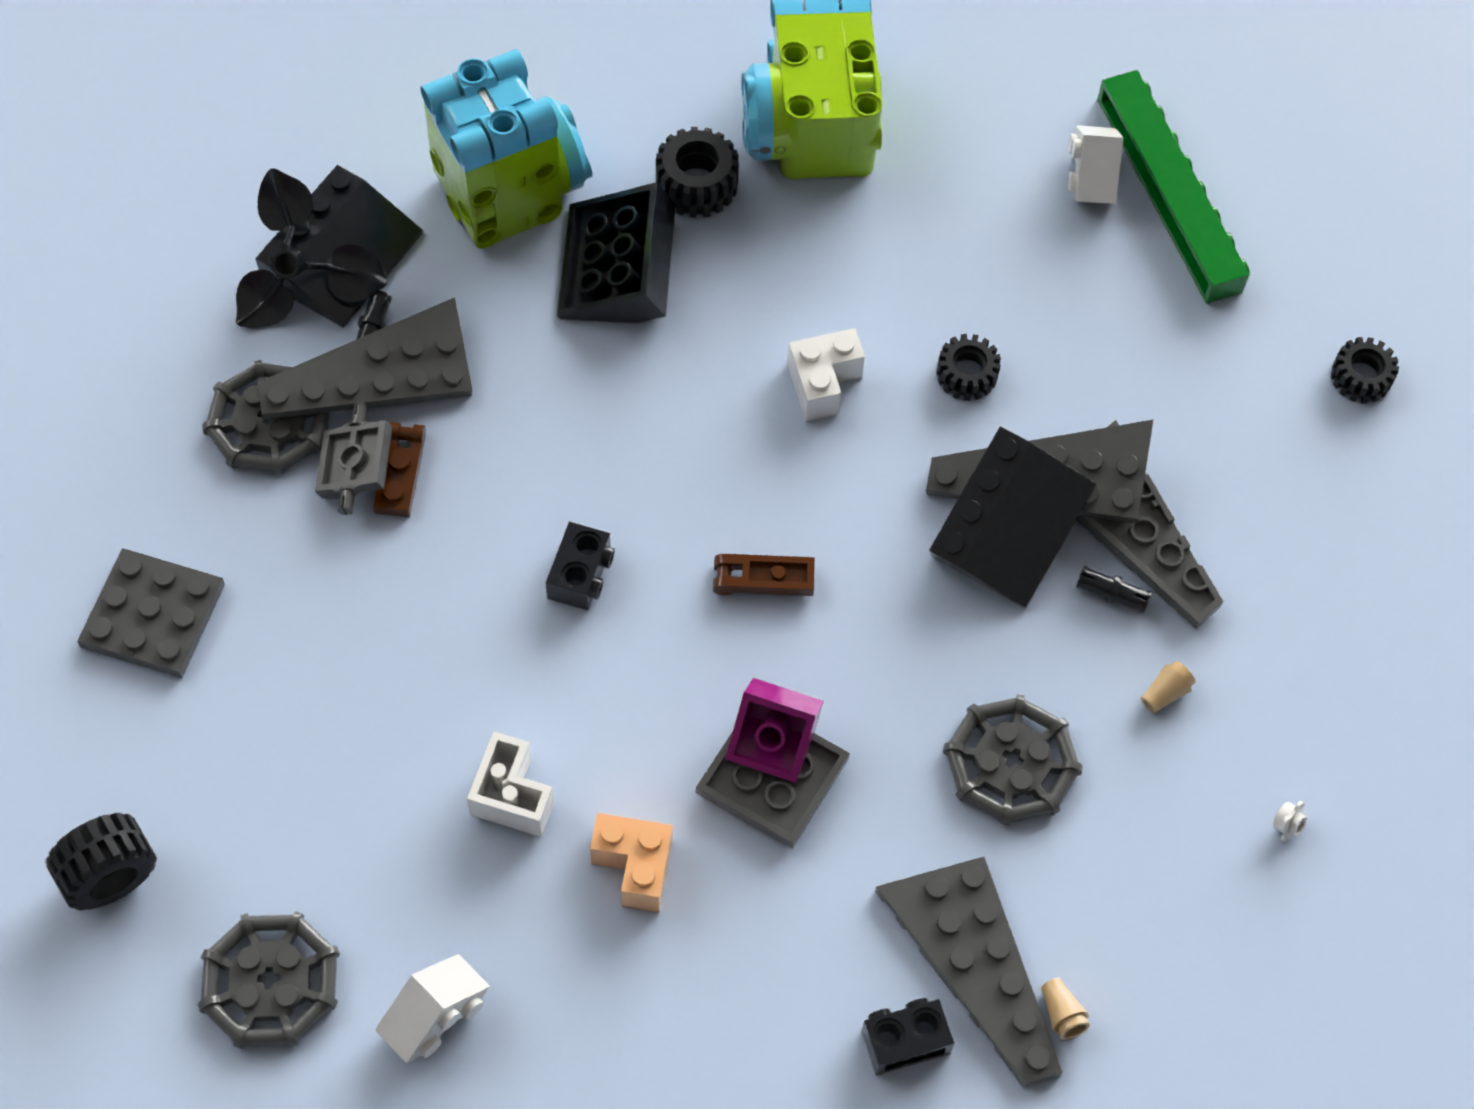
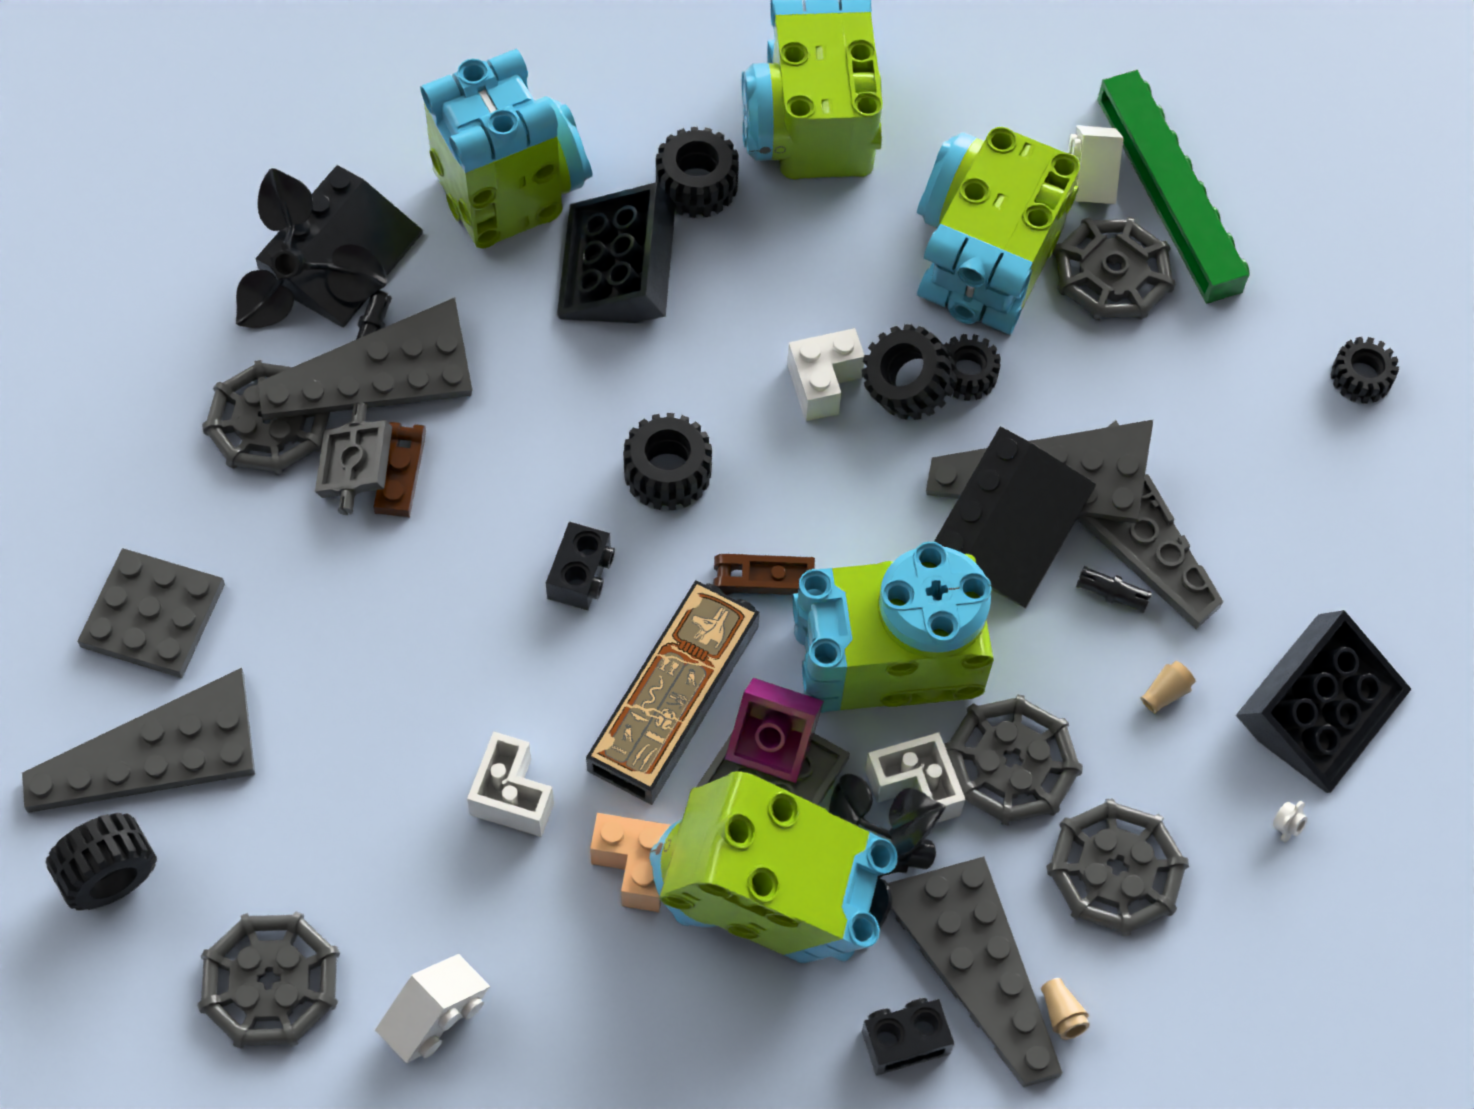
(173, 746): none -> dark grey wing
(661, 437): none -> black tyre
(673, 691): none -> brick
(771, 870): none -> lime piece
(894, 352): none -> black tyre
(895, 630): none -> piece
(911, 818): none -> black plant
(920, 766): none -> white brick
(995, 221): none -> piece
(1109, 283): none -> dark grey plate
(1136, 856): none -> dark grey plate
(1325, 700): none -> black slope

